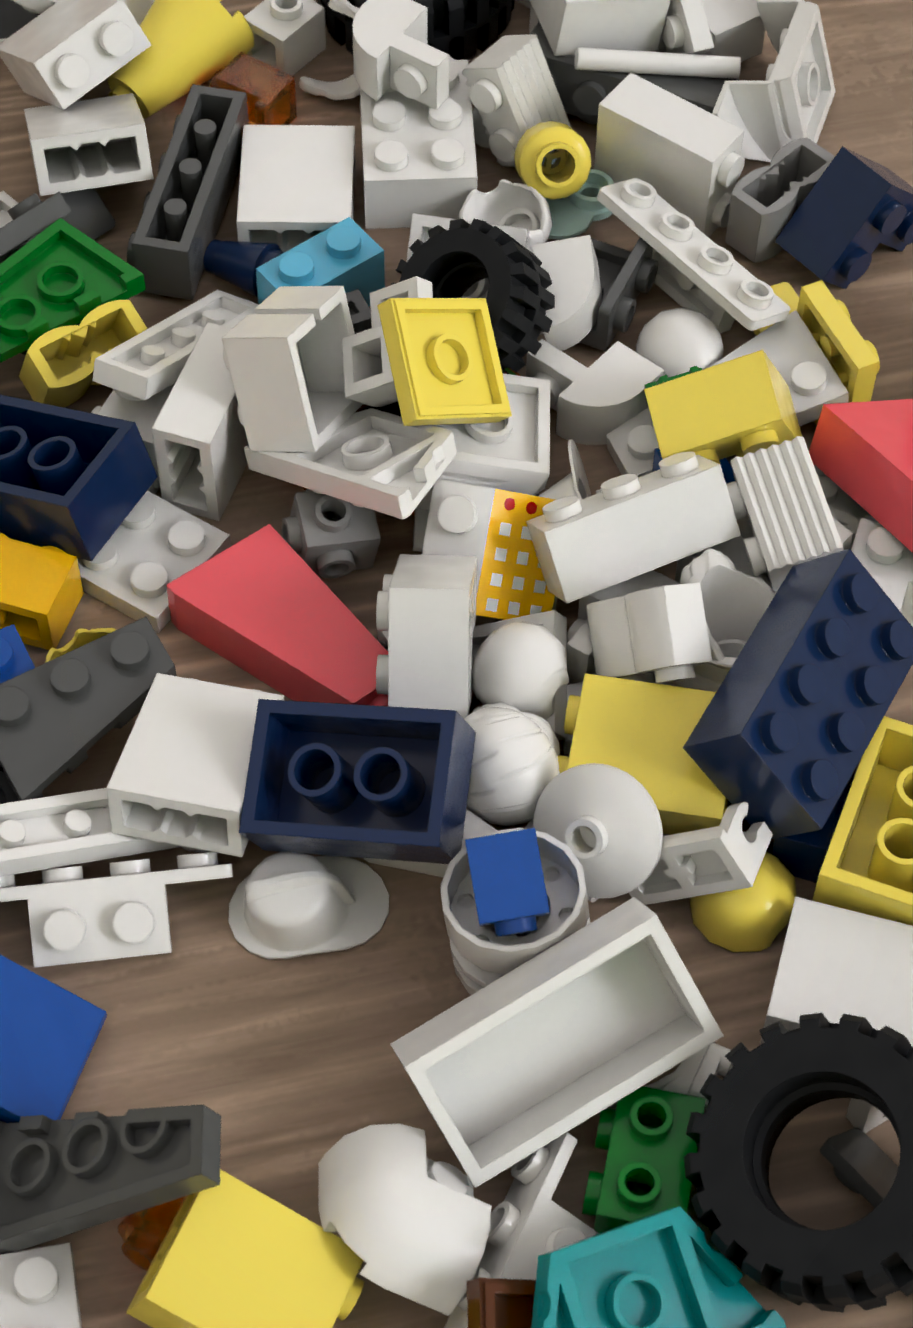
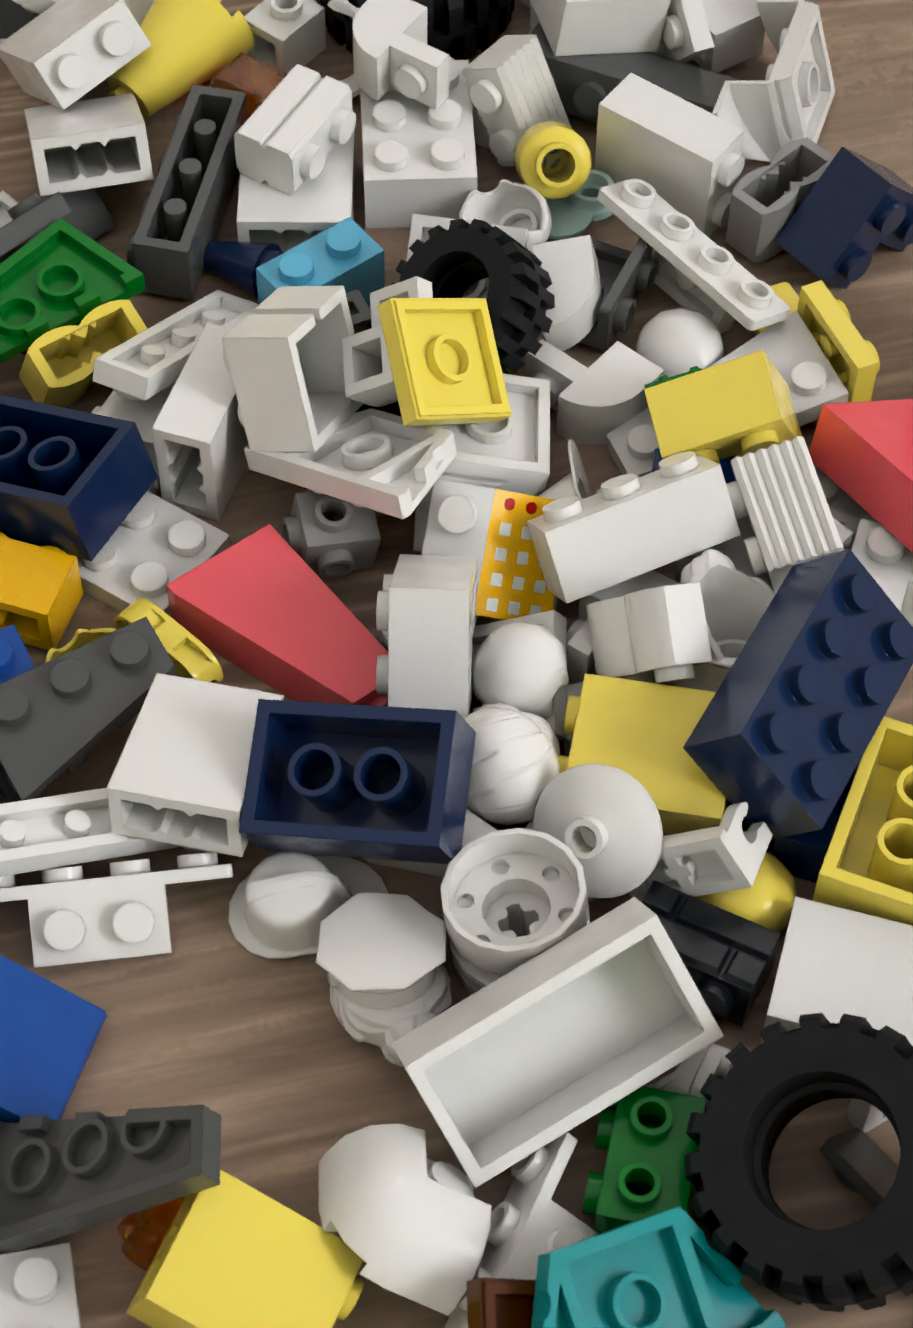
(187, 652): none -> light yellow piece
(295, 130): none -> white brick
(384, 967): none -> white piece
(508, 881): blue brick -> none
(657, 63): white bar -> none
(719, 949): none -> black brick

